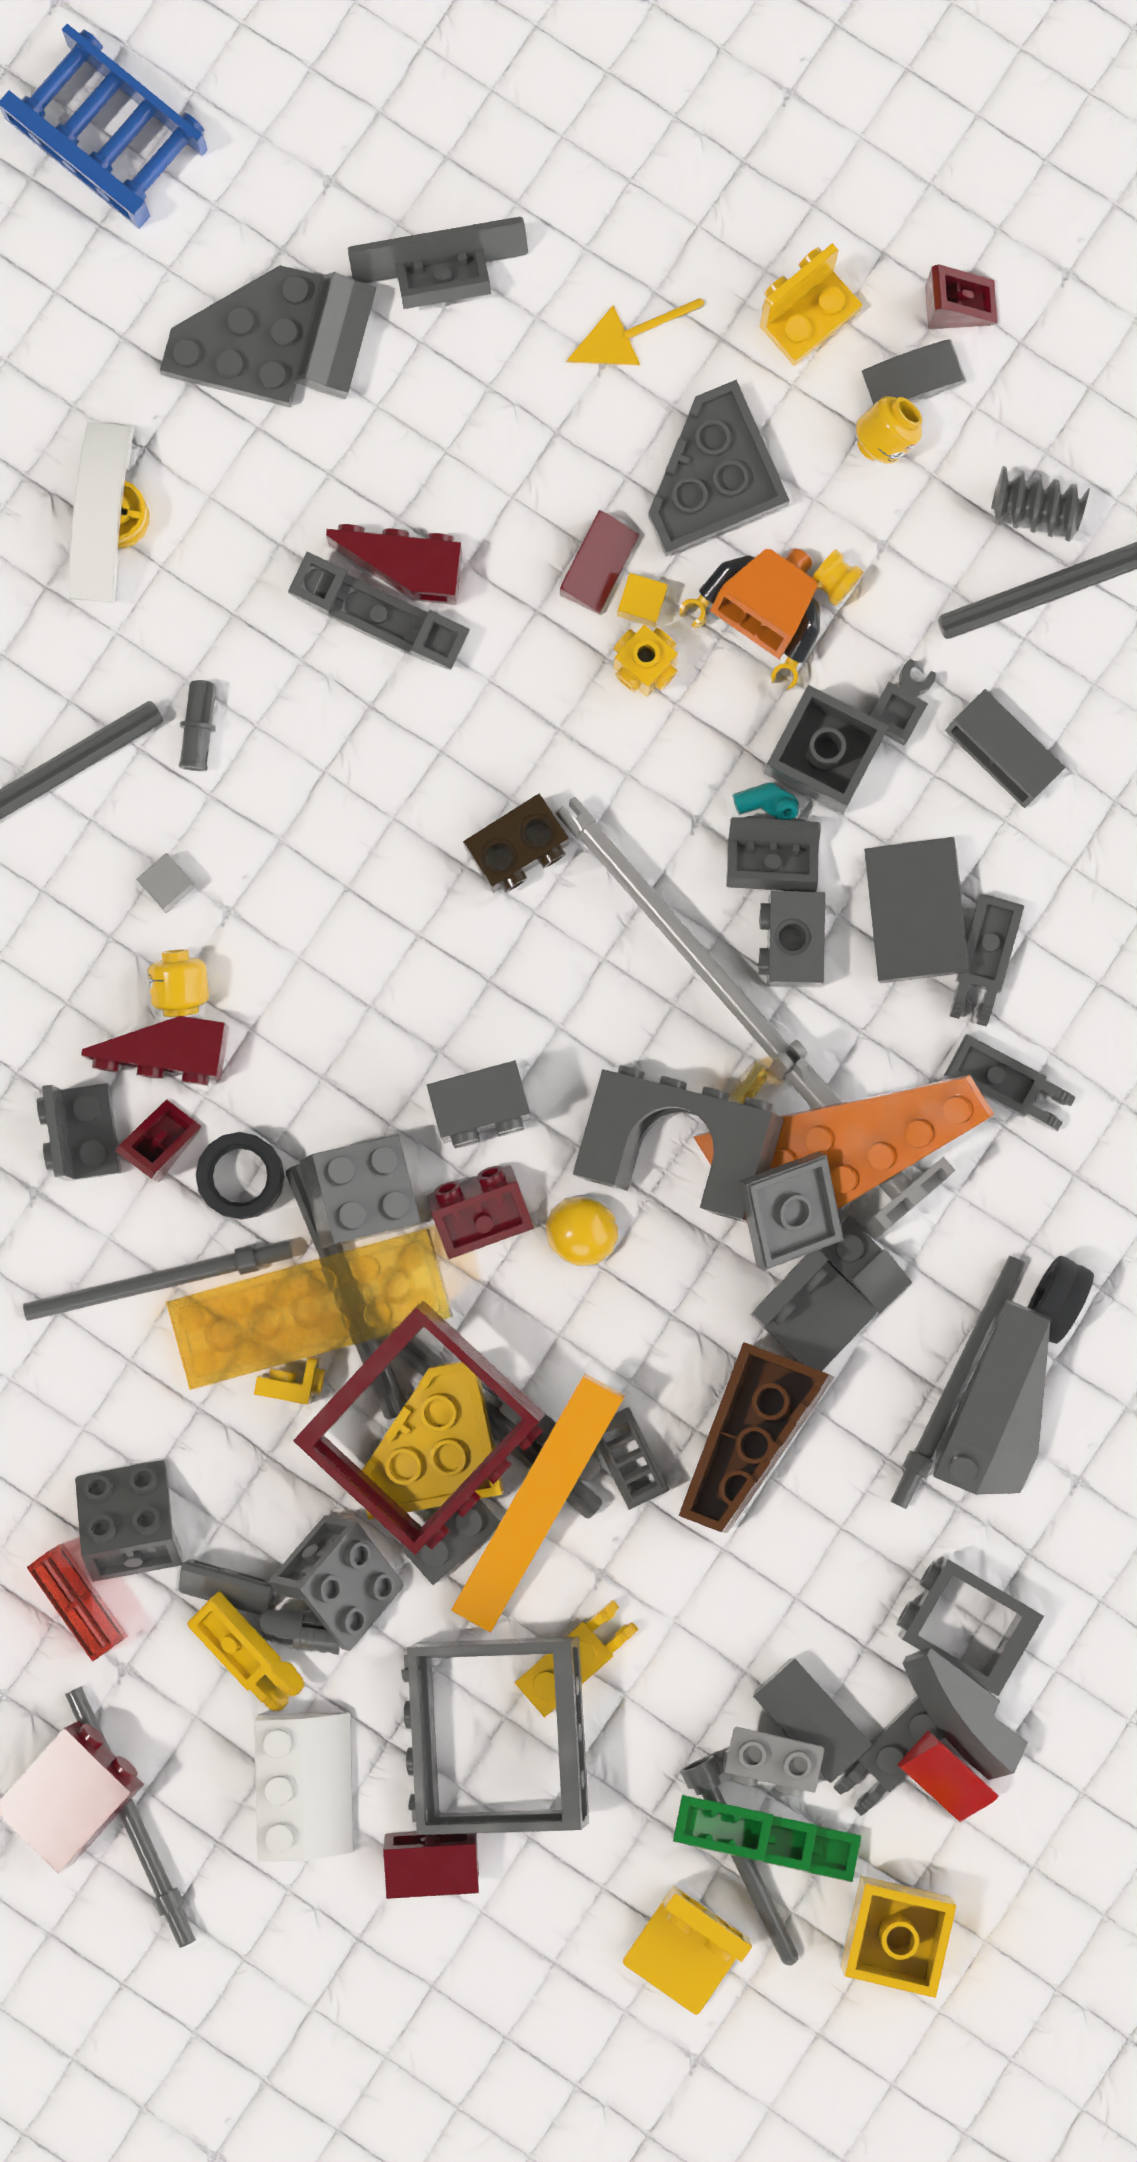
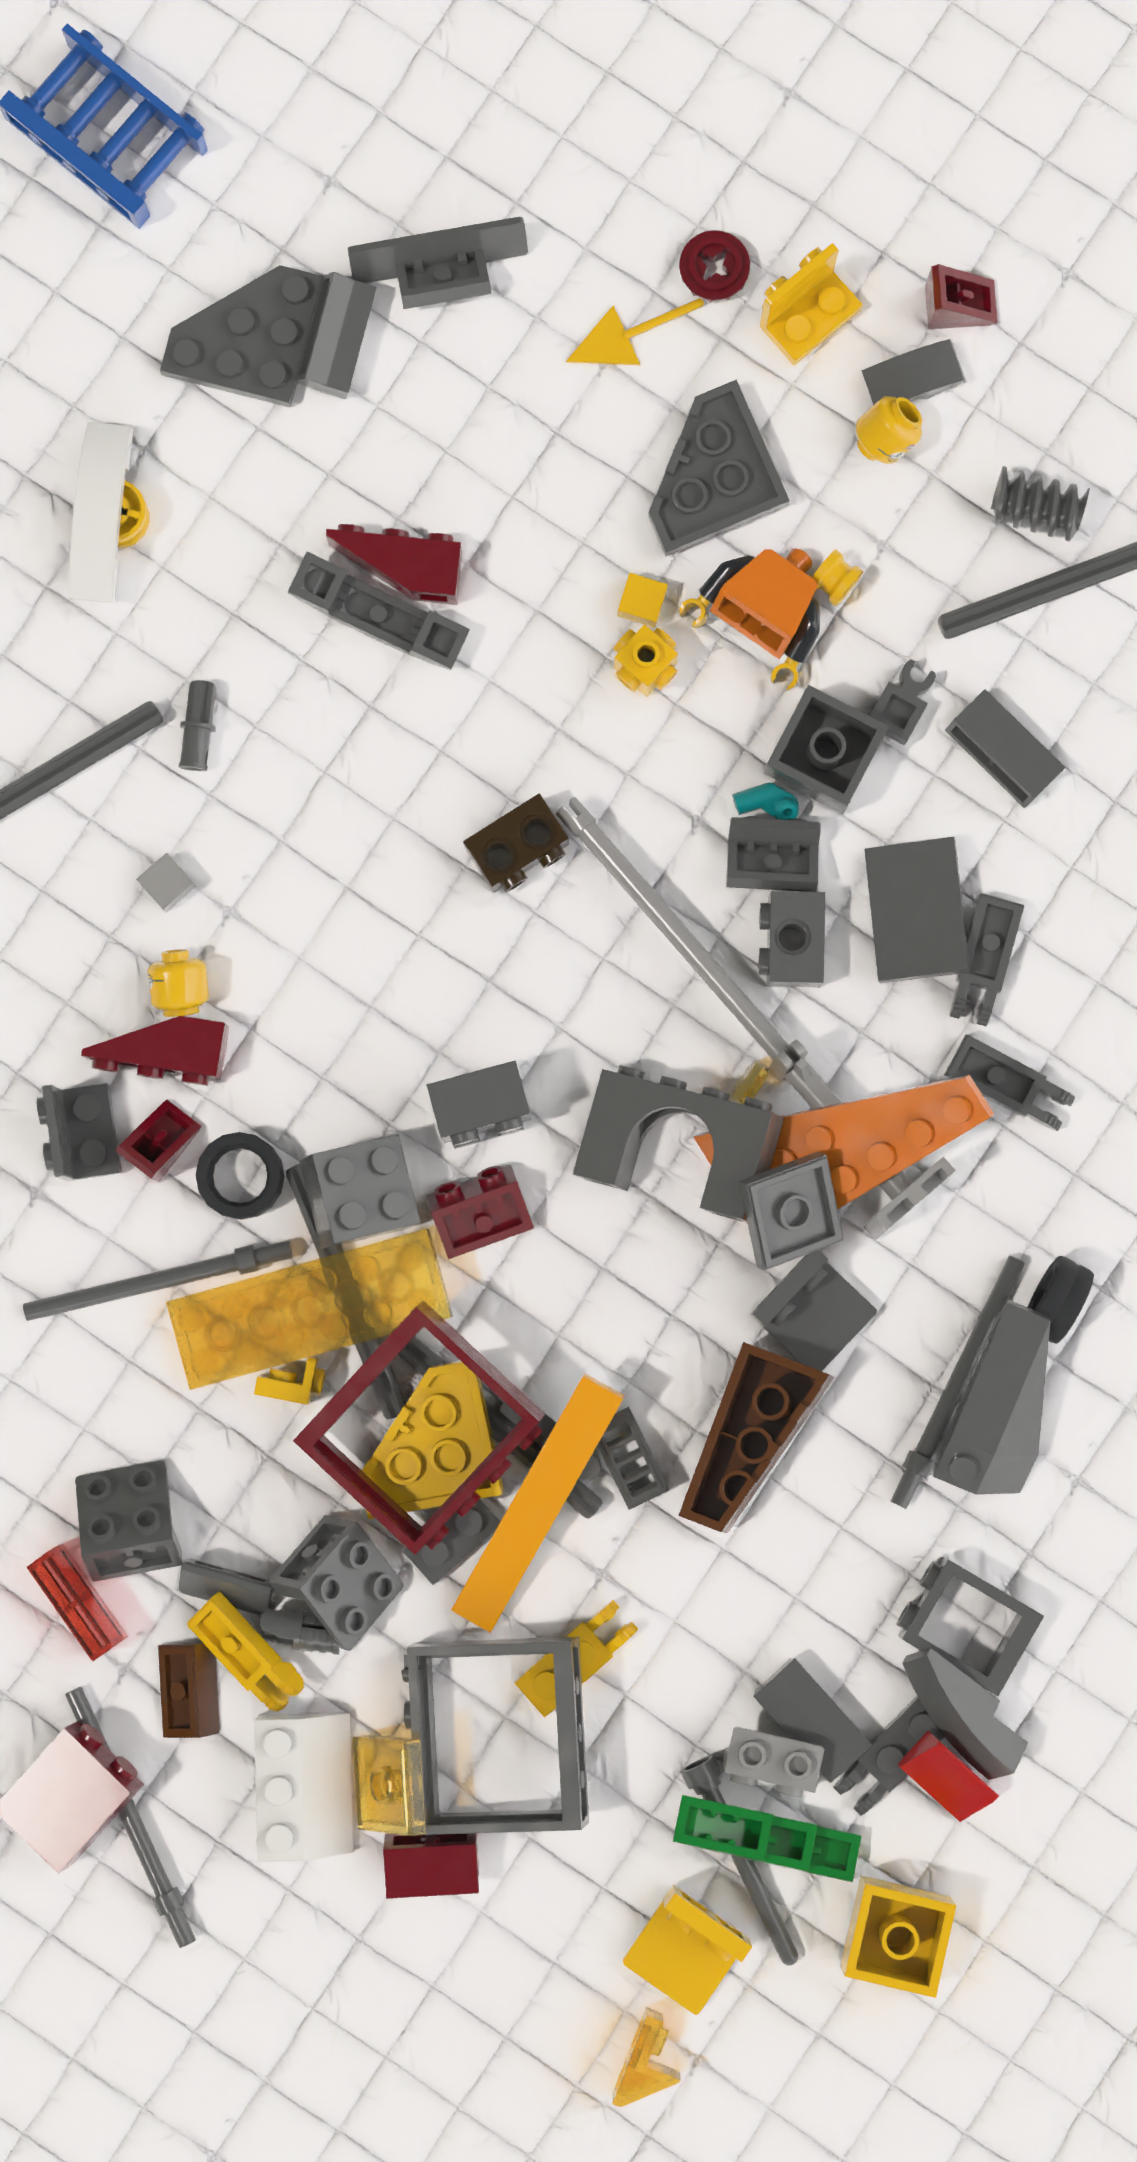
(188, 1690): none -> reddish brown slope
(389, 1784): none -> clear yellow plate
(581, 1230): yellow hair -> none
(598, 562): slope -> none
(639, 2073): none -> clear yellow slope
(711, 246): none -> dark red gear
(867, 1266): dark grey slope -> none

